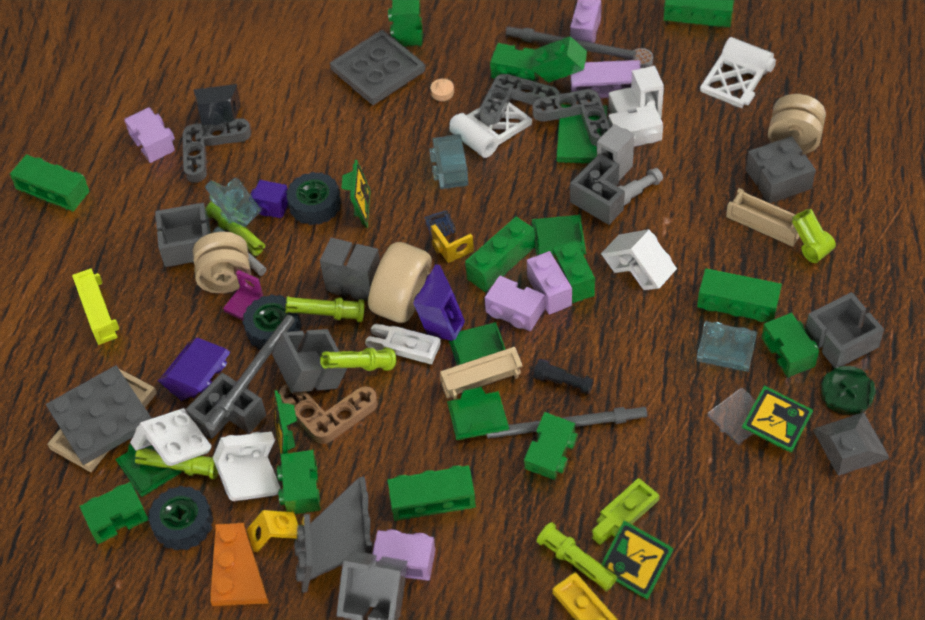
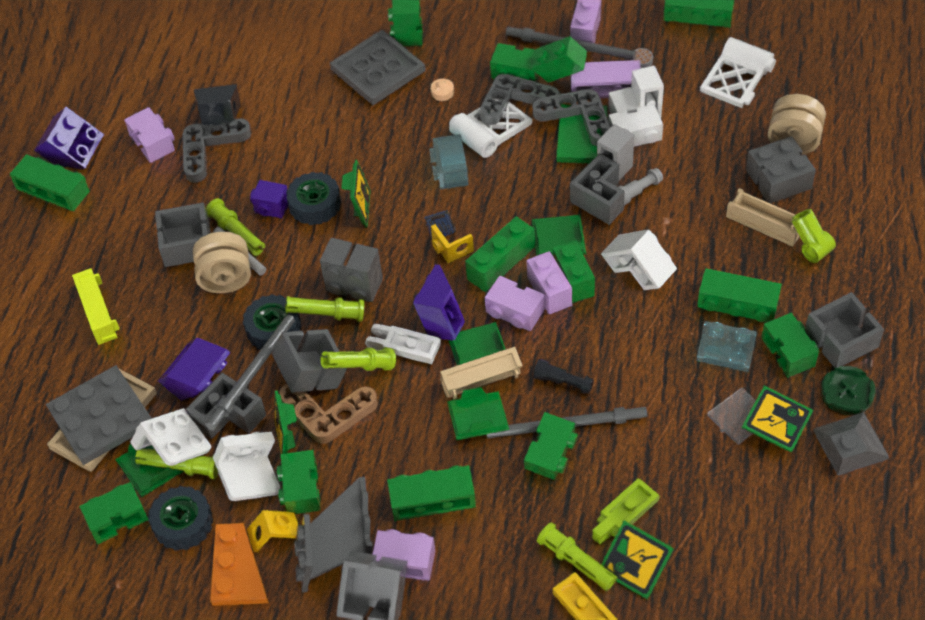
(69, 140): none -> dark purple slope
(234, 202): clear light blue bracket -> none
(244, 296): magenta bracket -> none
(398, 281): tan wheel -> none

